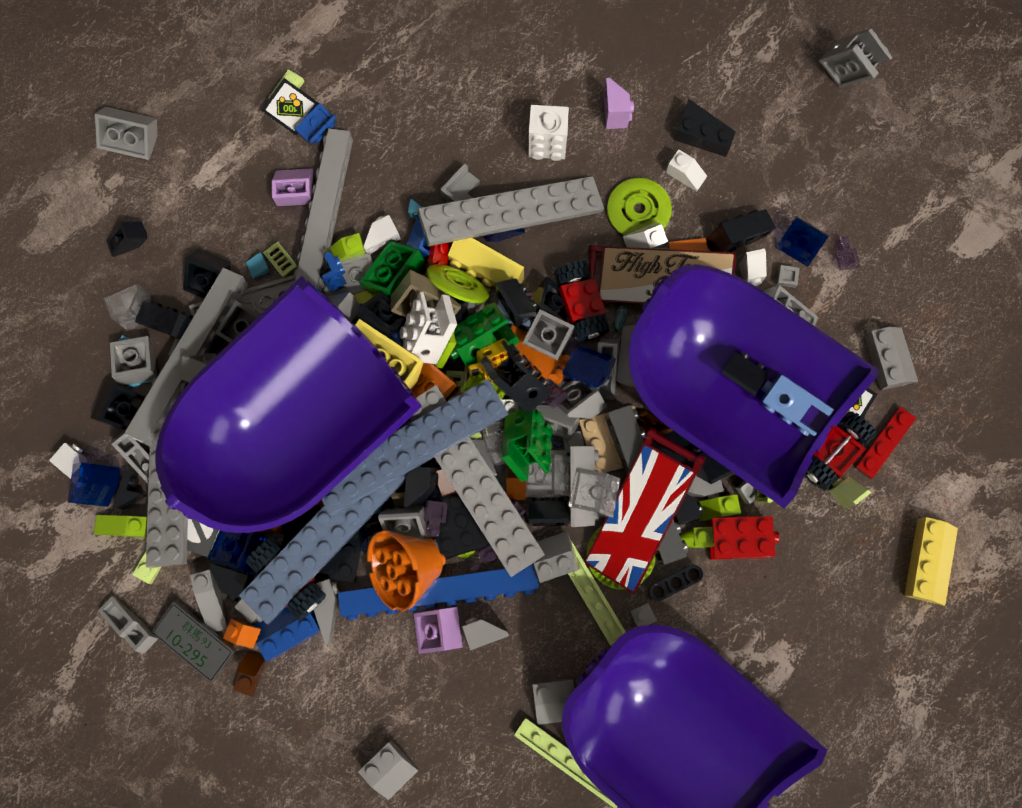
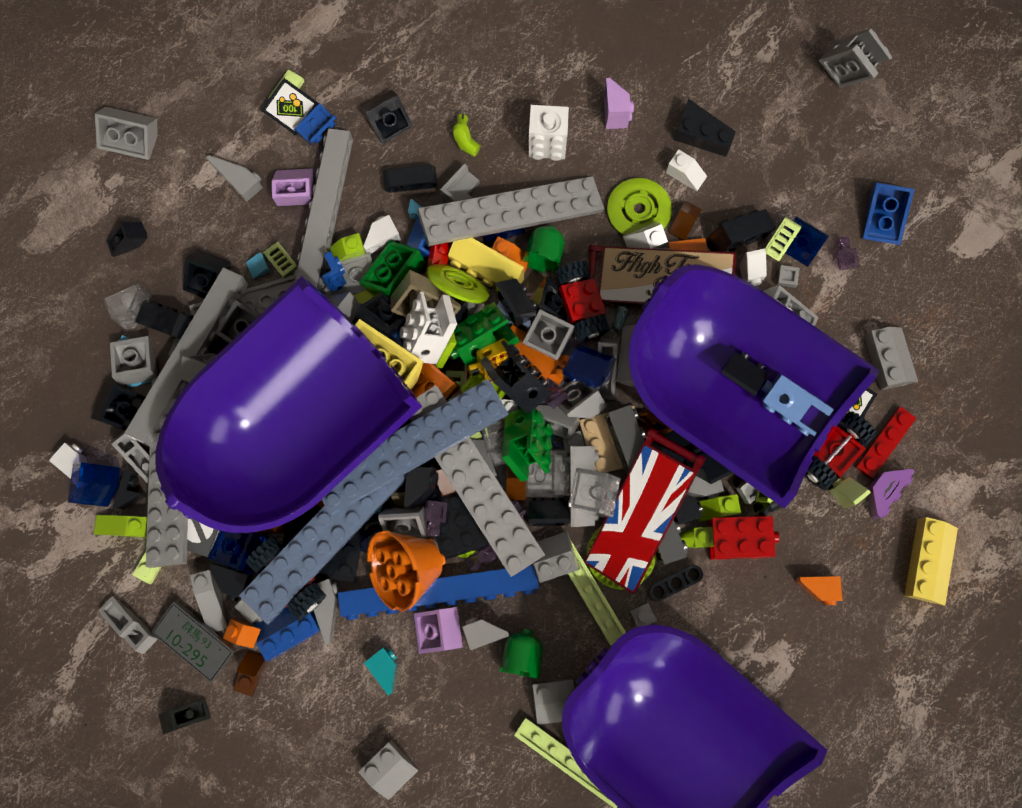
(184, 716): none -> pearl dark grey slope
(239, 177): none -> light grey slope
(384, 668): none -> teal slope
(387, 116): none -> black slope
(409, 178): none -> black beam
(463, 137): none -> lime arm
(510, 251): none -> orange slope
(522, 654): none -> green cylinder
(545, 249): none -> green cylinder
(685, 220): none -> reddish brown slope
(764, 508): none -> black bar
(773, 252): none -> yellowish green slope
(822, 588): none -> orange slope
(887, 212): none -> blue slope
(887, 489): none -> medium lavender slope

